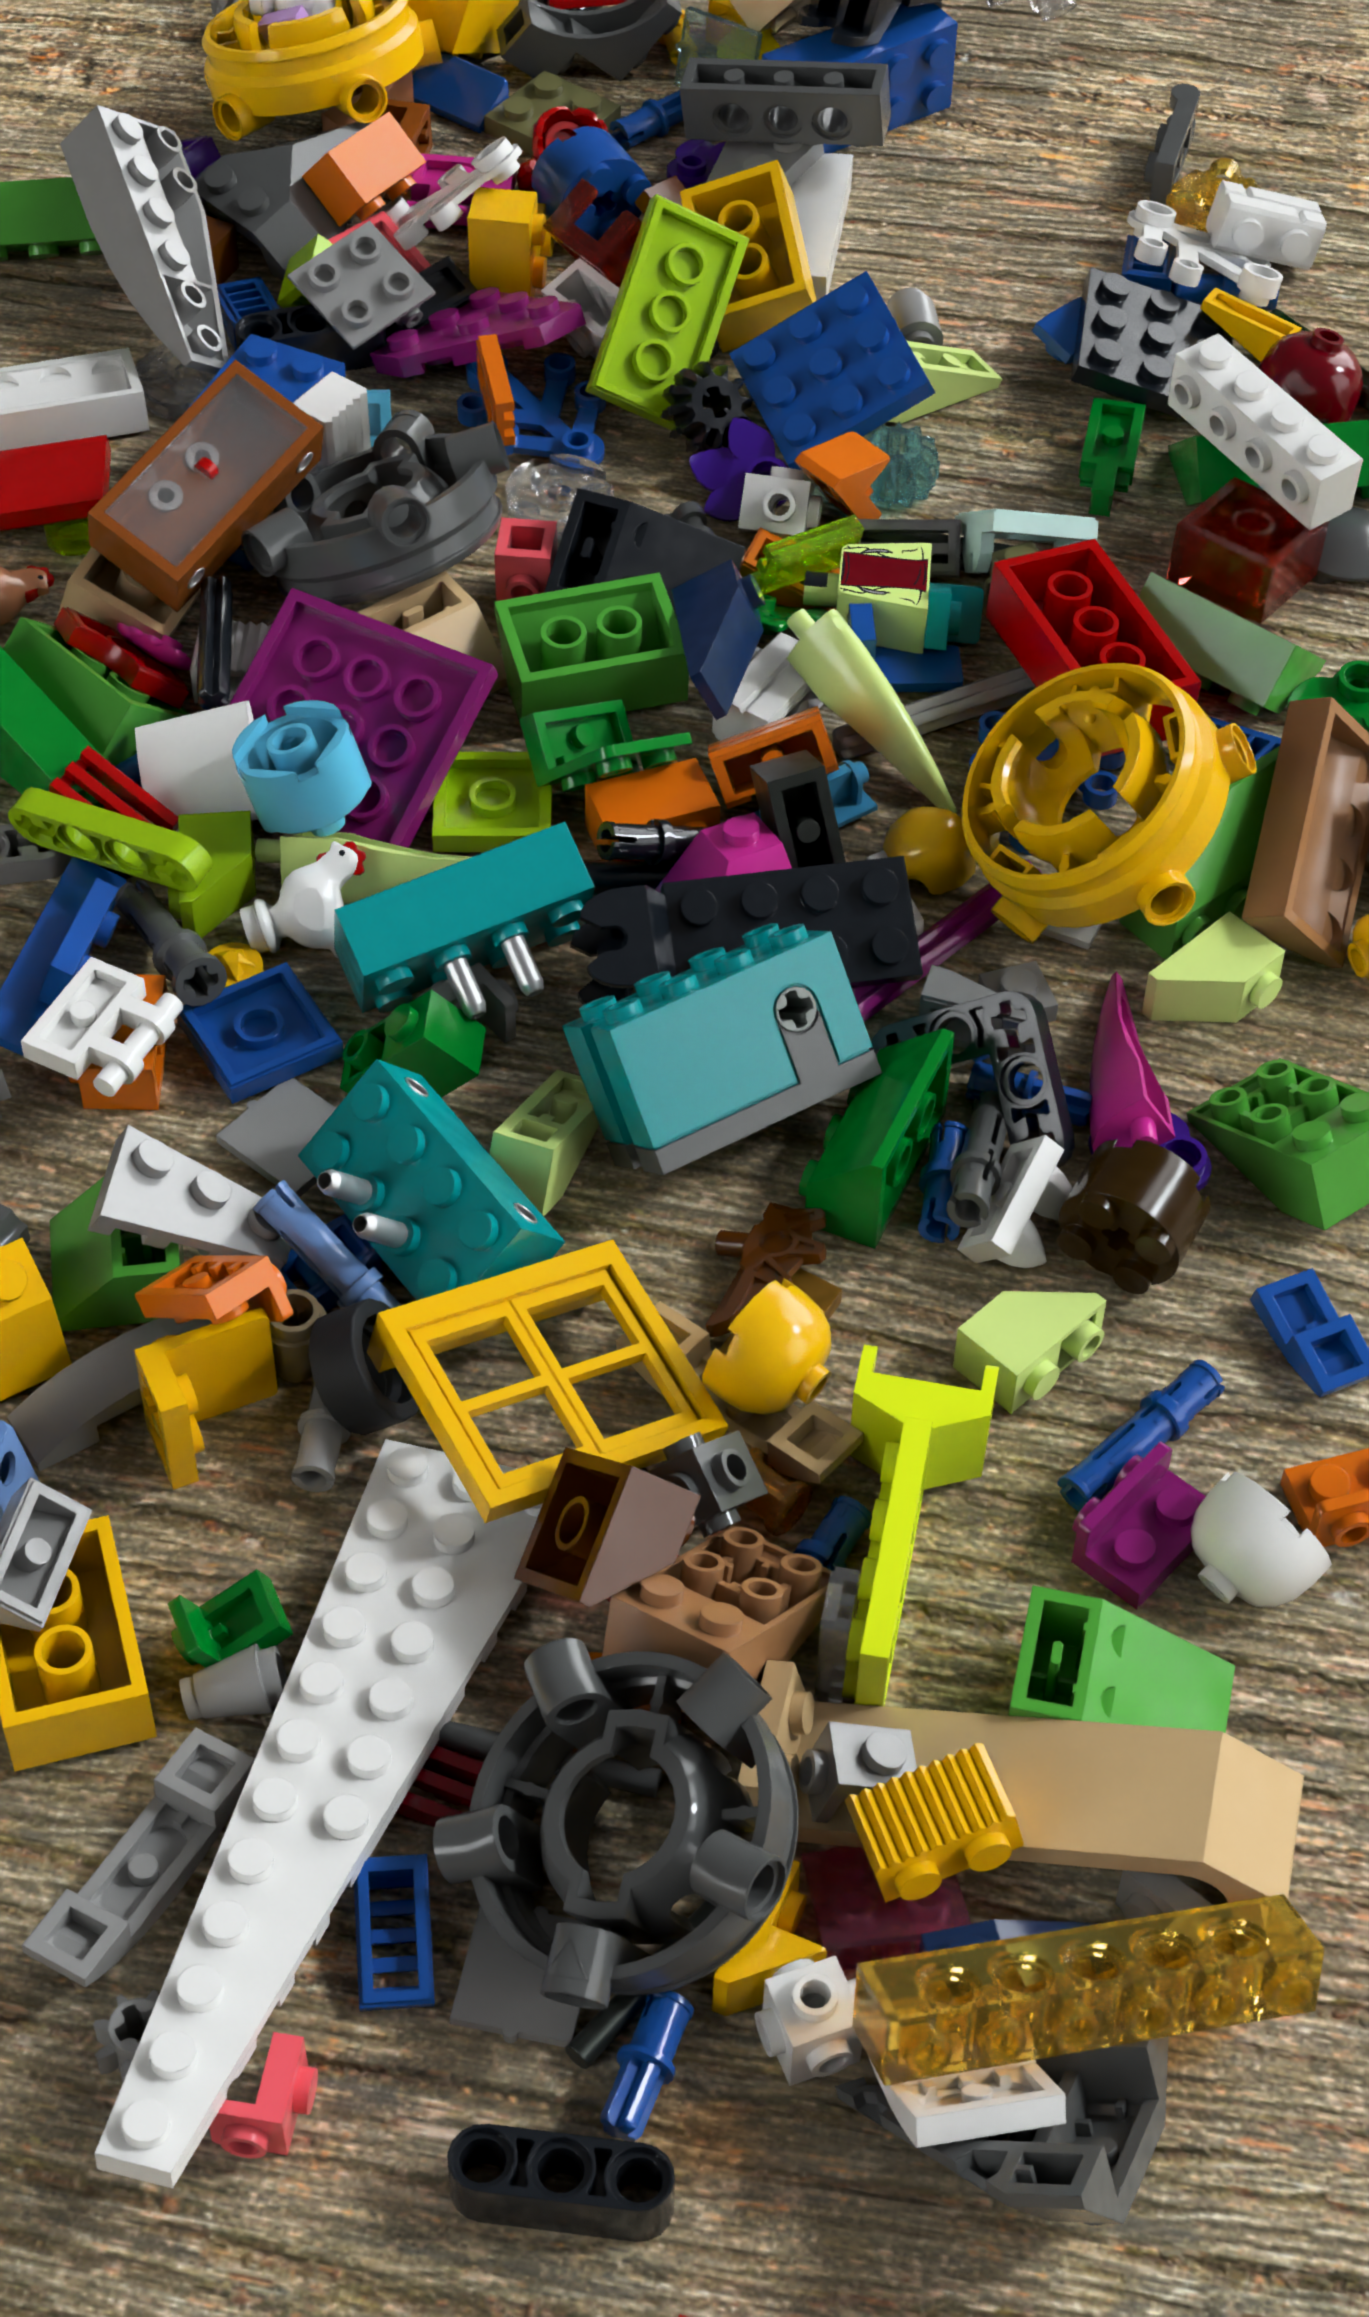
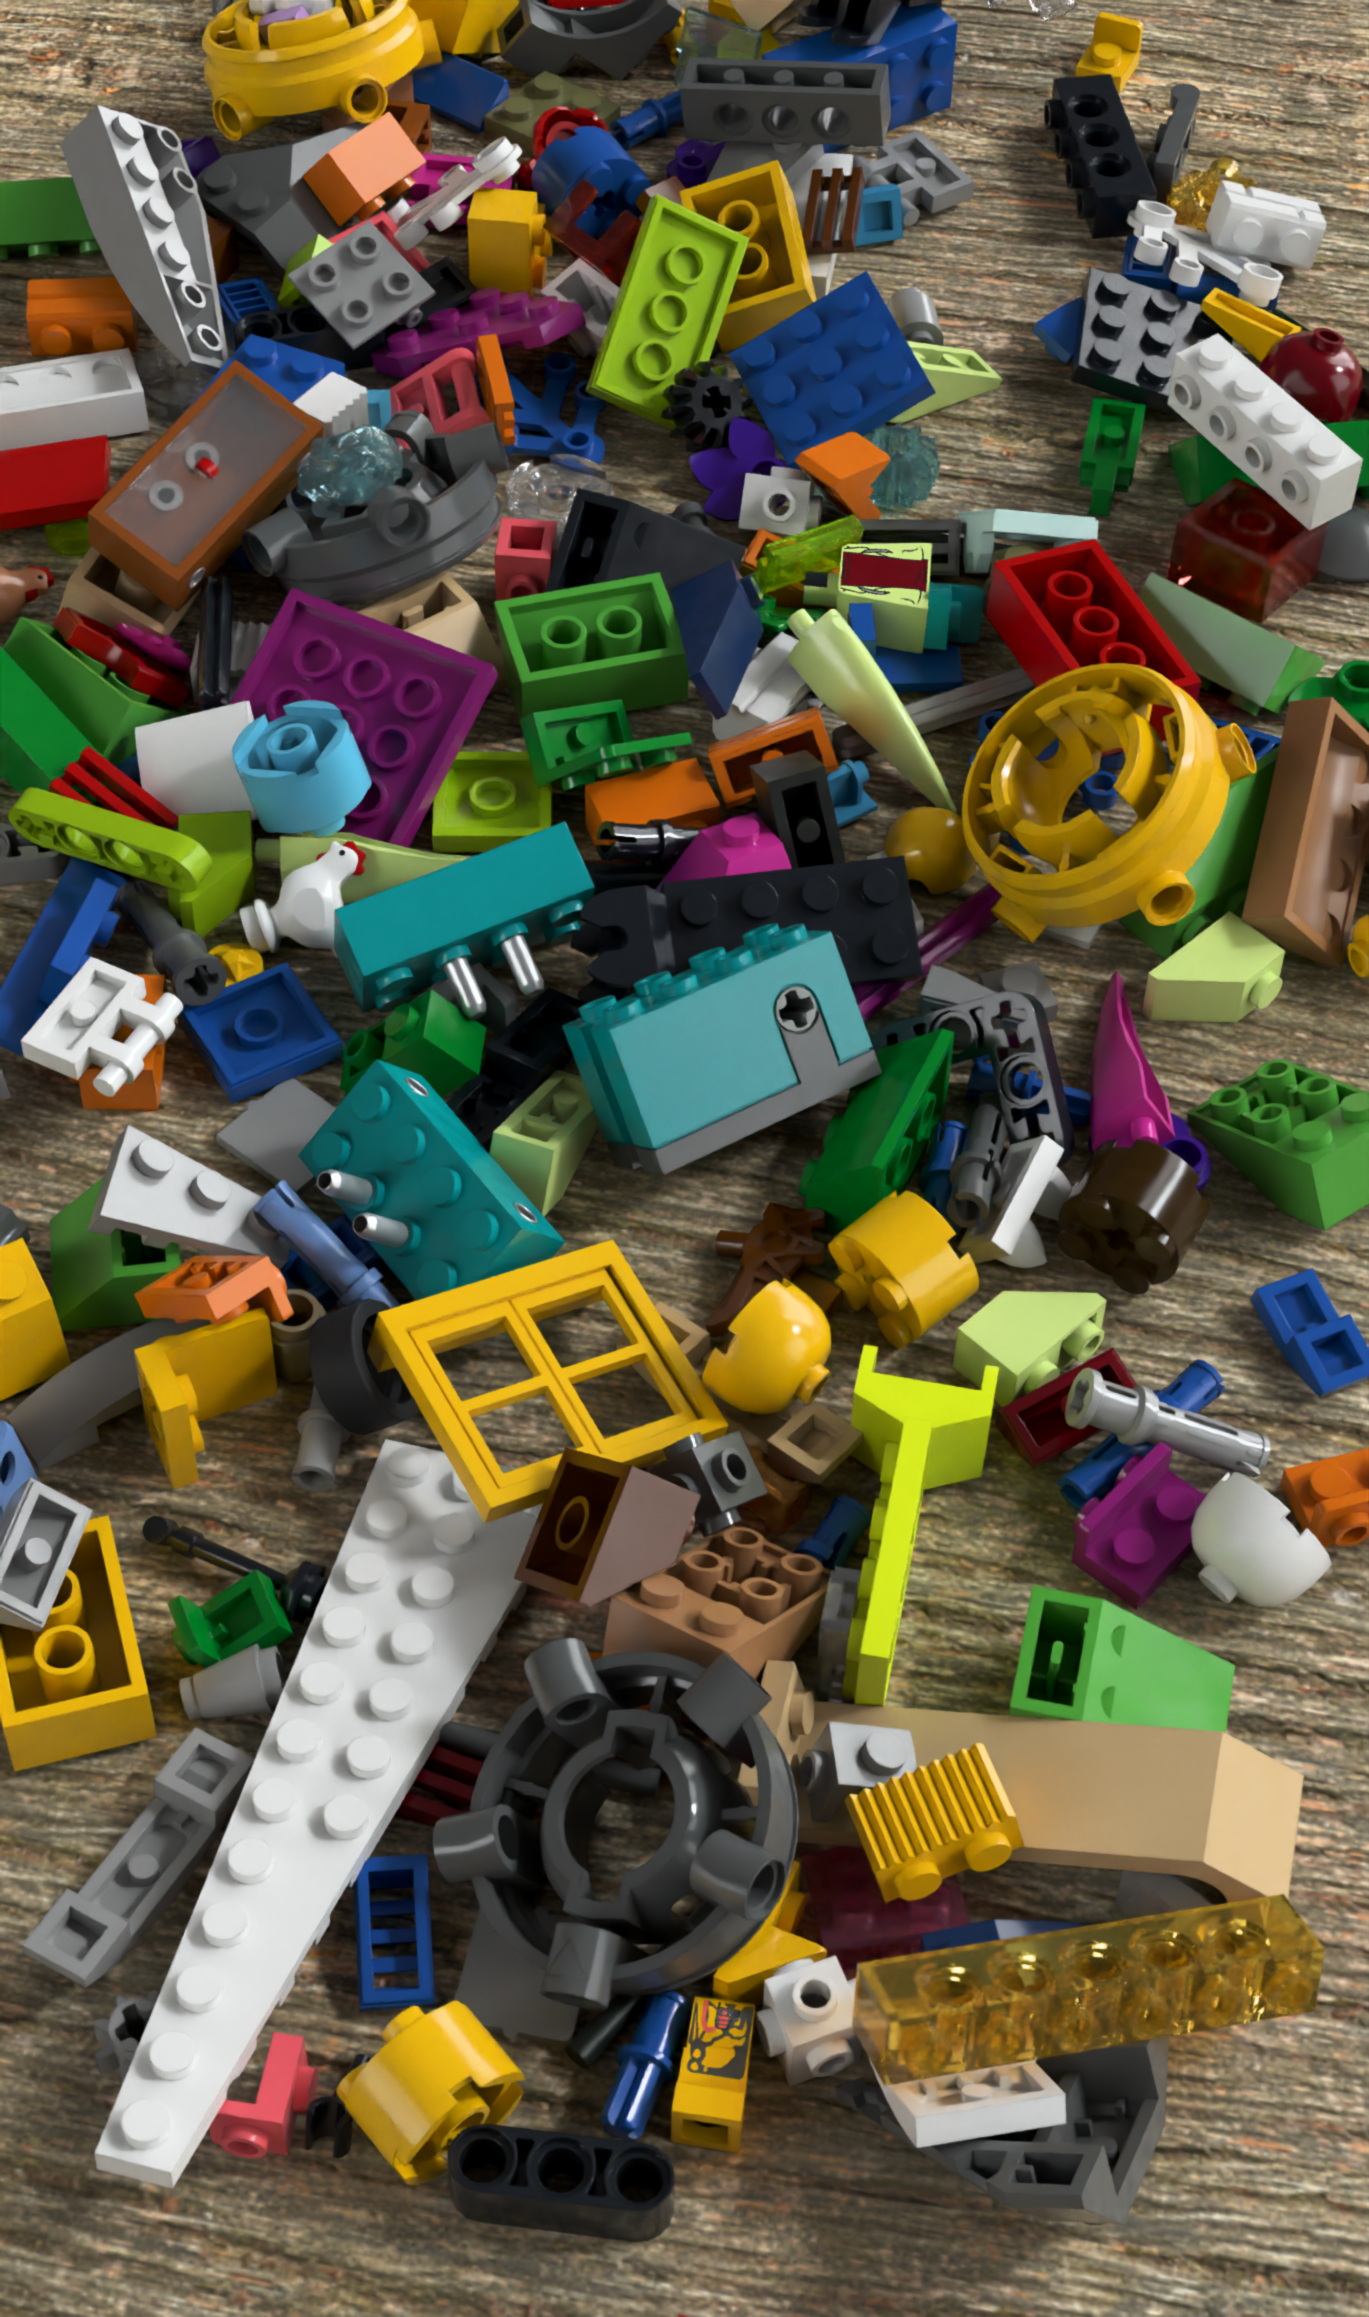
(79, 316): none -> orange brick
(297, 1590): none -> black piece
(330, 2118): none -> black hand
(350, 466): none -> clear light blue hair
(425, 393): none -> coral plate
(429, 2086): none -> yellow brick
(517, 1064): none -> black slope
(714, 2075): none -> yellow leg
(834, 184): none -> reddish brown tile
(880, 215): none -> dark azure tile
(902, 1267): none -> yellow brick
(923, 175): none -> light grey plate
(1037, 1420): none -> dark red slope
(1098, 152): none -> black brick
(1113, 49): none -> yellow bracket
(1140, 1417): none -> light grey pin

